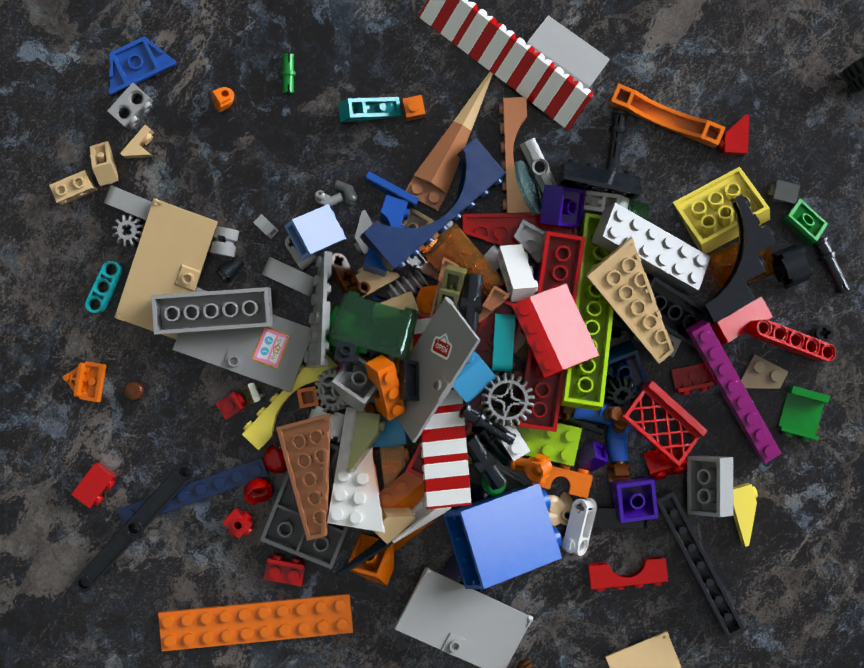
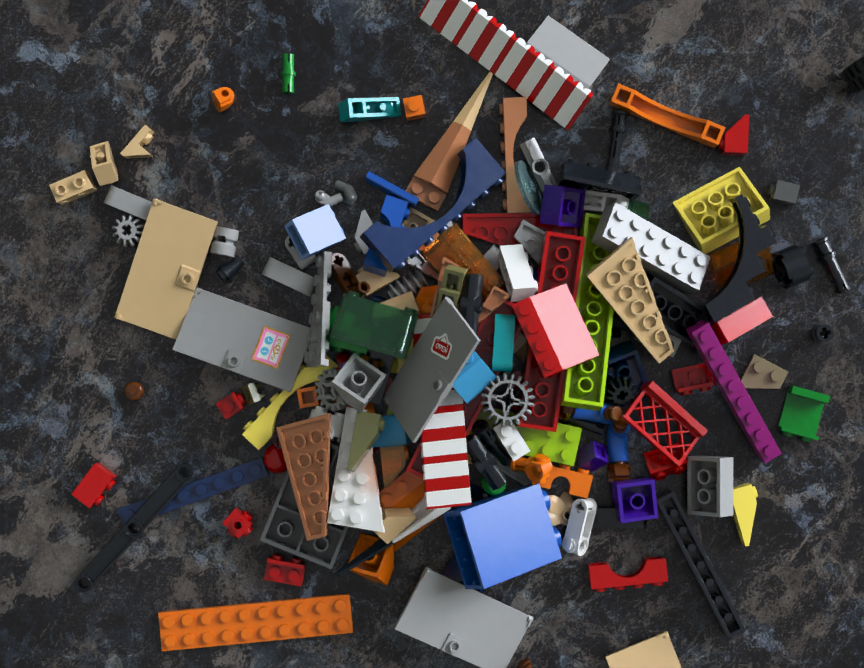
(87, 380): orange slope -> none
(111, 280): teal beam -> none
(126, 102): light grey brick -> none
(136, 63): blue wing -> none
(212, 310): light grey brick -> none
(257, 491): red hair -> none
(265, 226): light grey piece -> none
(347, 353): black bracket -> none
(384, 376): orange arch -> none
(408, 380): black tile -> none
(479, 419): black pin -> none
(783, 340): red beam -> none
(804, 222): green slope -> none

